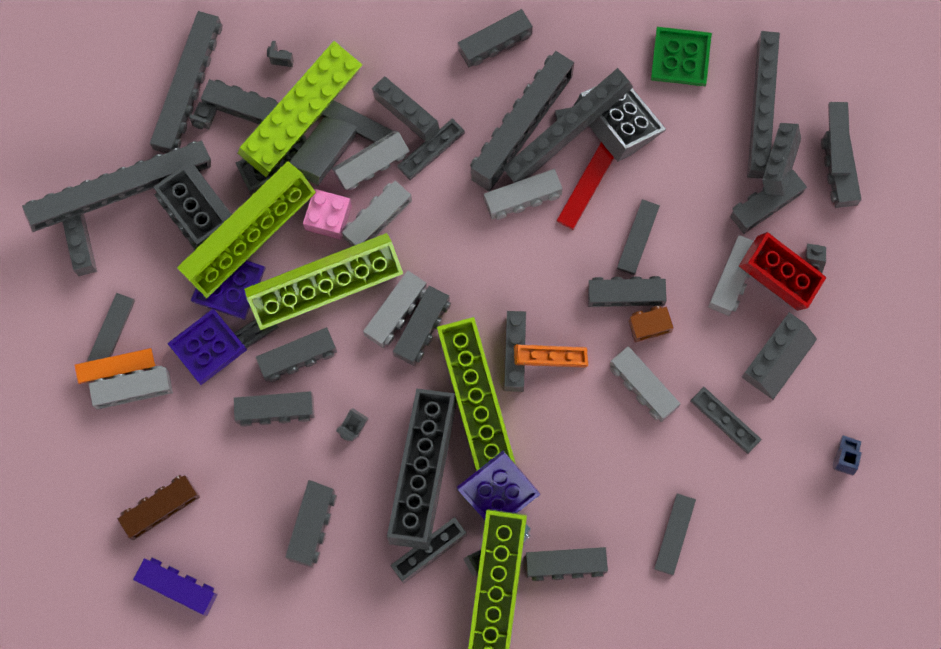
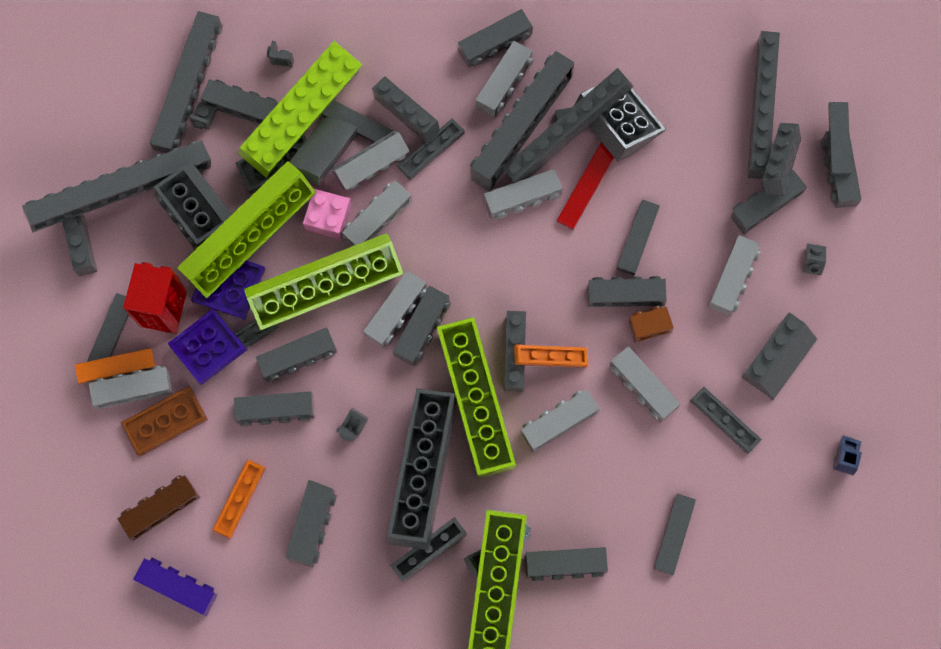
(155, 298): none -> red brick
(164, 421): none -> dark orange tile
(238, 499): none -> orange tile
(498, 487): dark purple plate -> none
(504, 78): none -> light grey brick
(560, 420): none -> light grey brick
(681, 56): green plate -> none
(782, 271): red brick -> none

